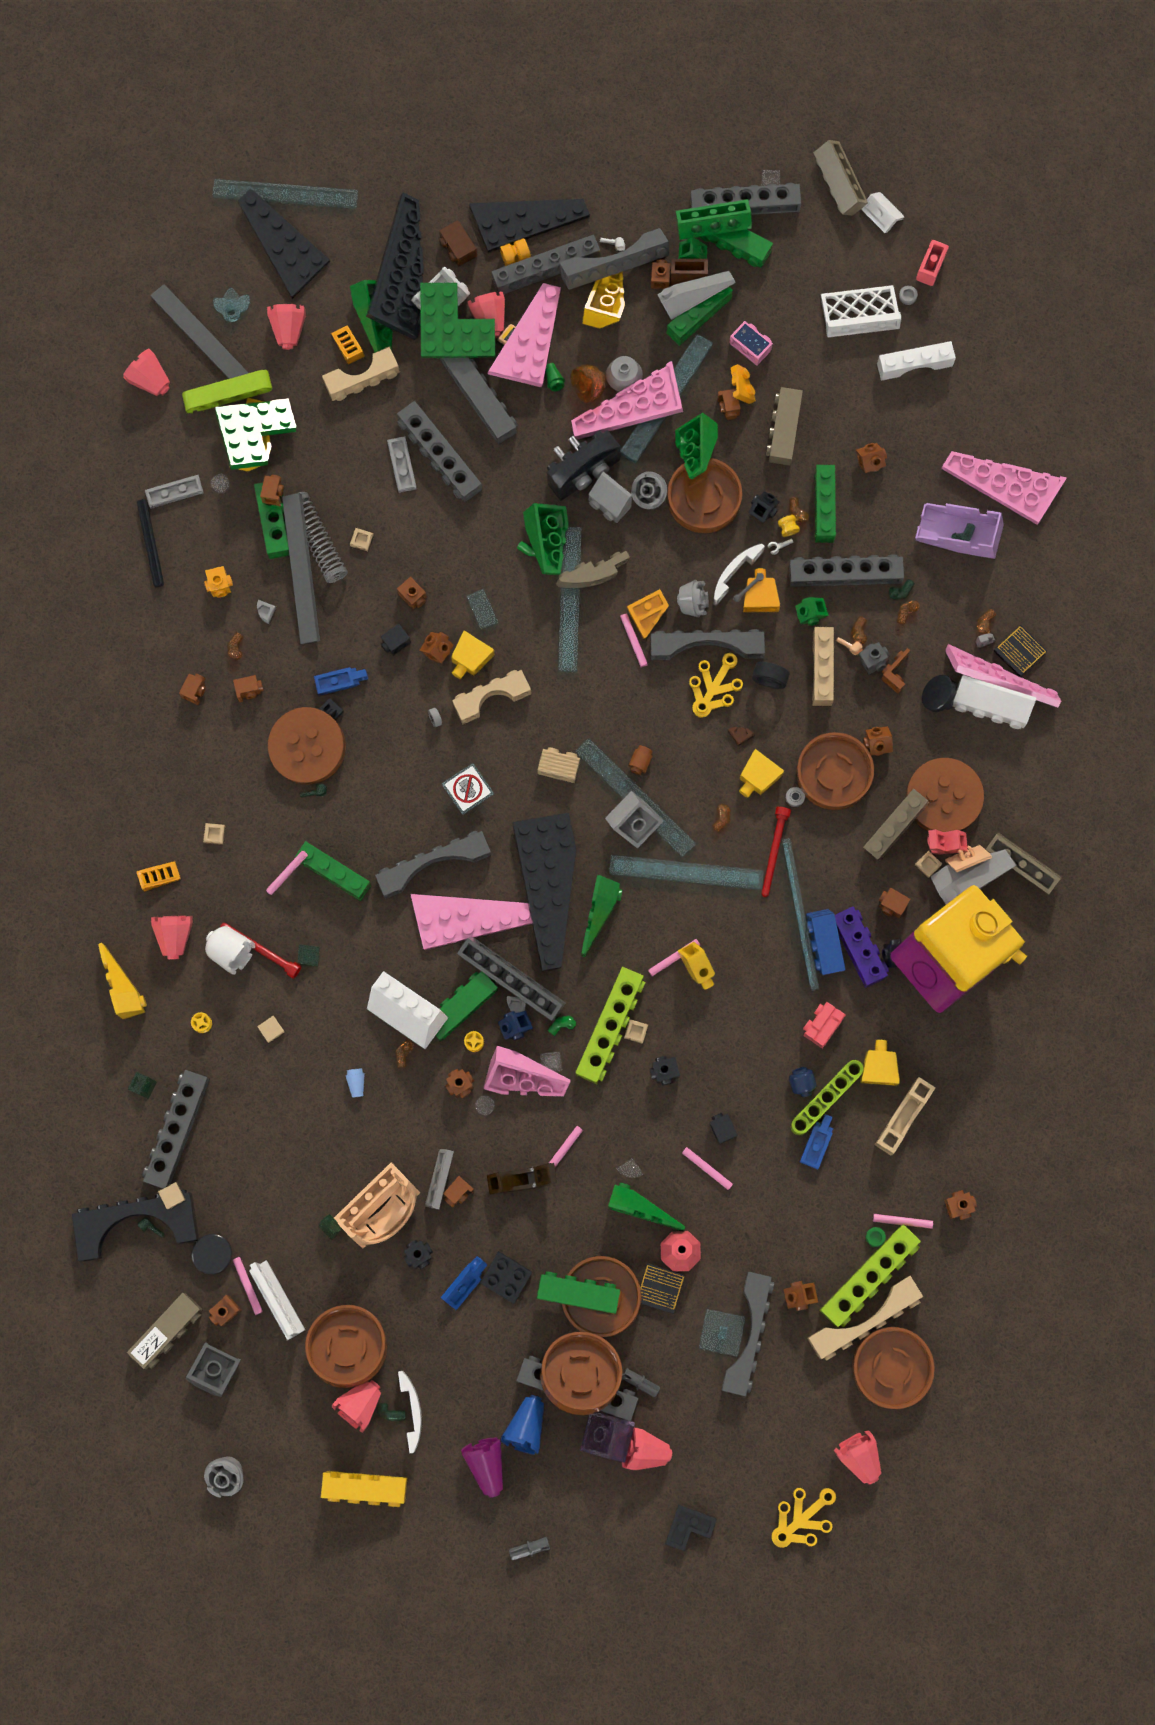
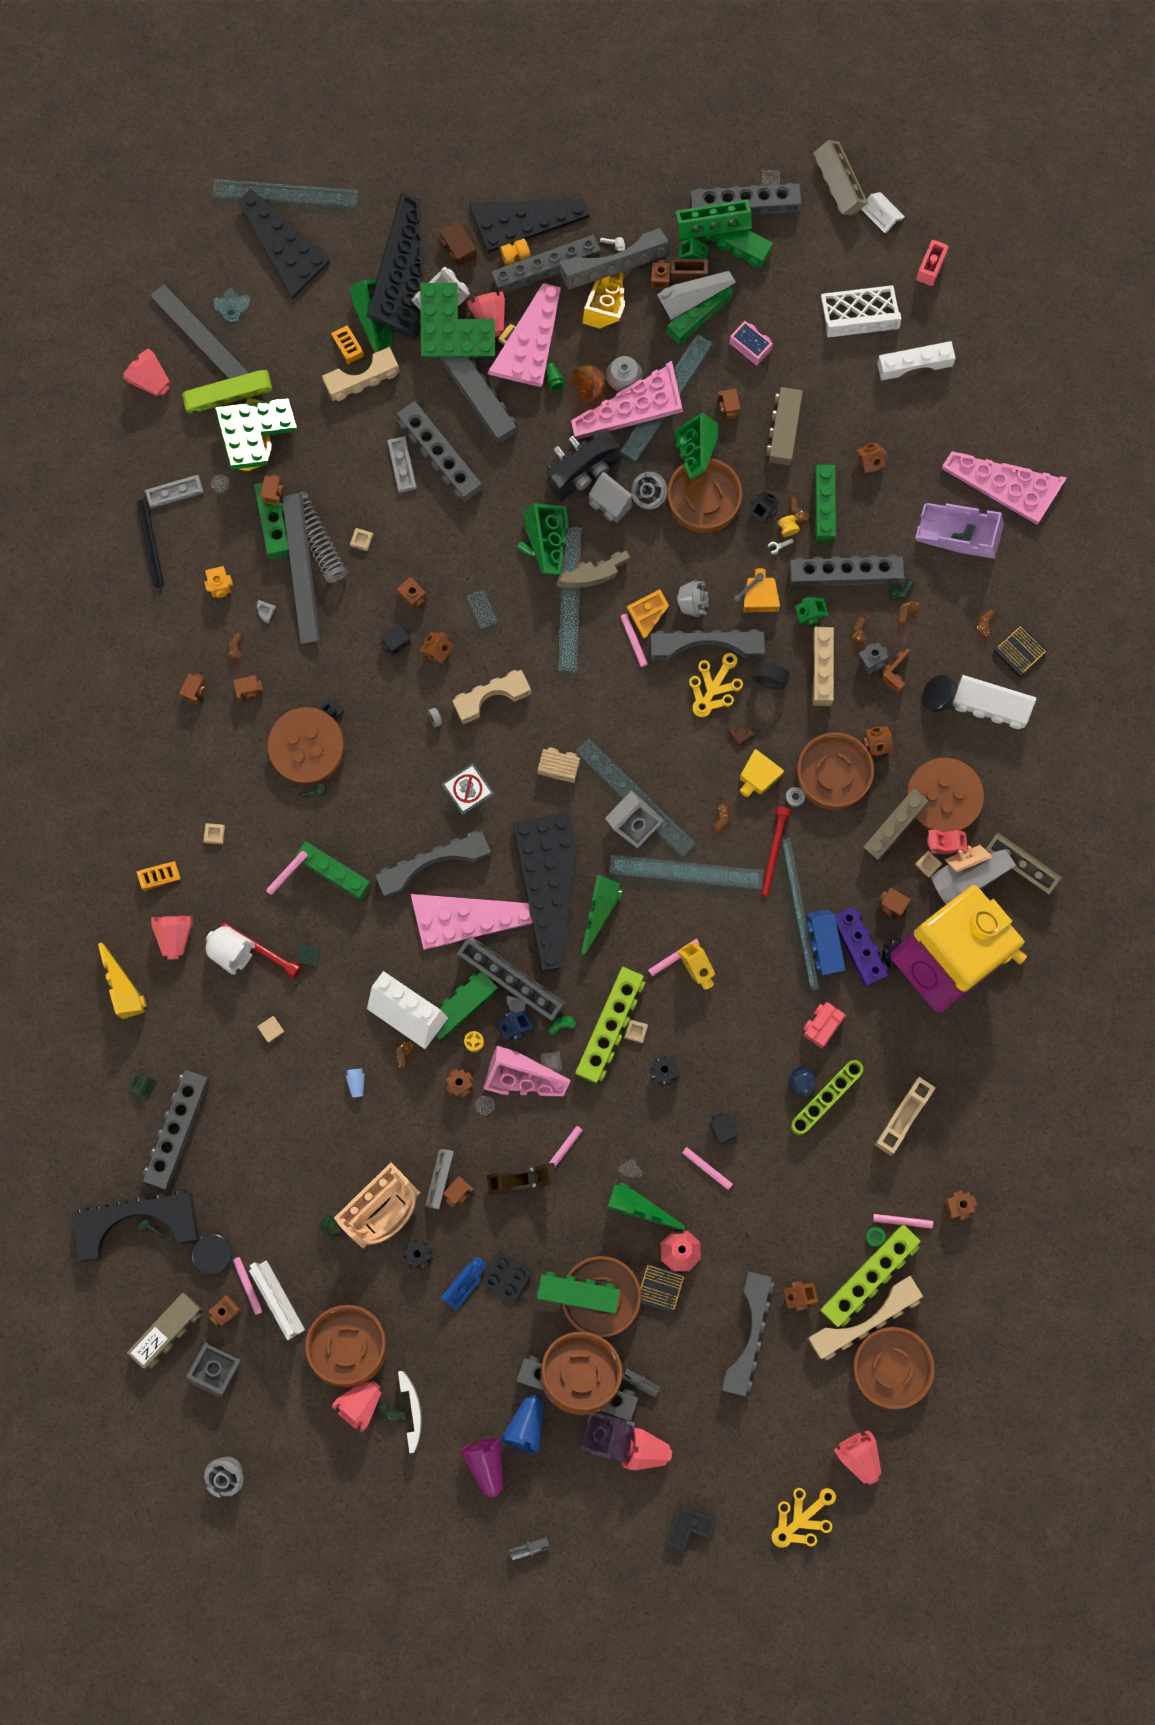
(171, 1195): tan tile -> none
(198, 1020): yellow wheel -> none
(286, 323): coral cone -> none
(339, 680): blue hinge -> none
(364, 1488): yellow wedge -> none
(470, 655): yellow torso -> none
(640, 760): dark orange brick -> none
(722, 1332): clear light blue piece -> none
(740, 378): light orange wing -> none
(749, 555): white slope -> none
(817, 1143): blue hinge -> none
(854, 649): light nougat hand -> none
(880, 1066): yellow torso -> none
(908, 295): light grey tile -> none
(984, 640): light grey tile -> none
(995, 674): bright pink wing -> none

